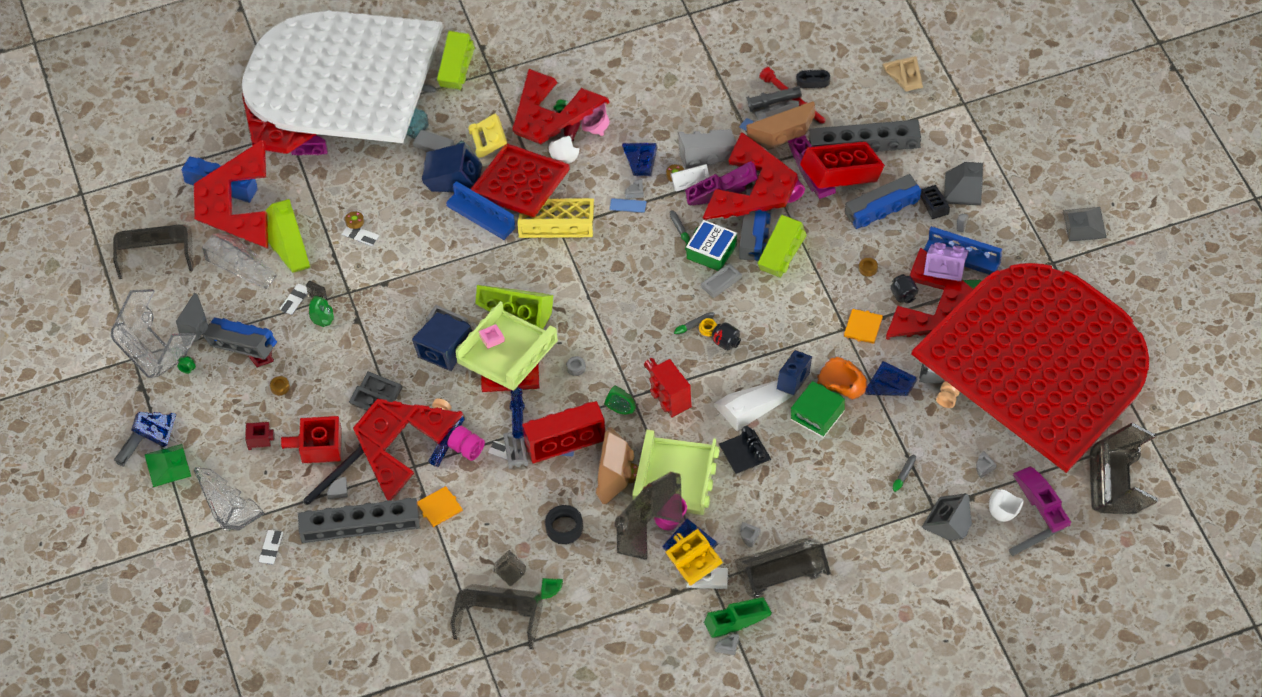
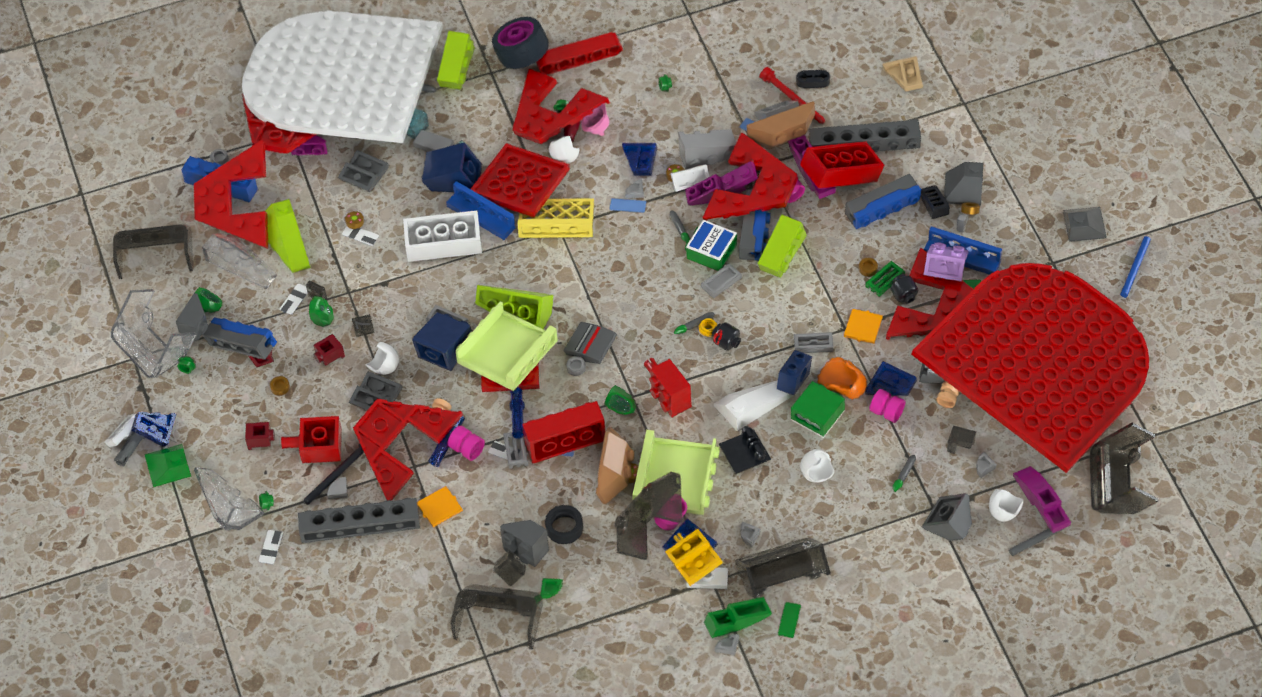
(121, 432): none -> white plate
(209, 301): none -> green rock
(219, 156): none -> light grey tile
(266, 500): none -> green plate
(328, 350): none -> dark red brick
(363, 171): none -> dark grey slope
(363, 325): none -> clear smoke tile
(385, 359): none -> white hair
(442, 236): none -> white brick
(491, 336): bright pink plate -> none
(493, 134): light yellow plate -> none
(520, 42): none -> black wheel
(525, 540): none -> dark grey slope
(579, 53): none -> red beam
(590, 342): none -> dark grey slope
(665, 83): none -> green plate
(765, 100): dark grey pin -> none
(789, 619): none -> green sticker
(813, 345): none -> light grey tile
(816, 466): none -> white hair
(878, 288): none -> green tile
(884, 404): none -> dark pink wheel
(960, 437): none -> clear smoke panel
(970, 208): none -> pearl gold tile
(1135, 266): none -> blue bar

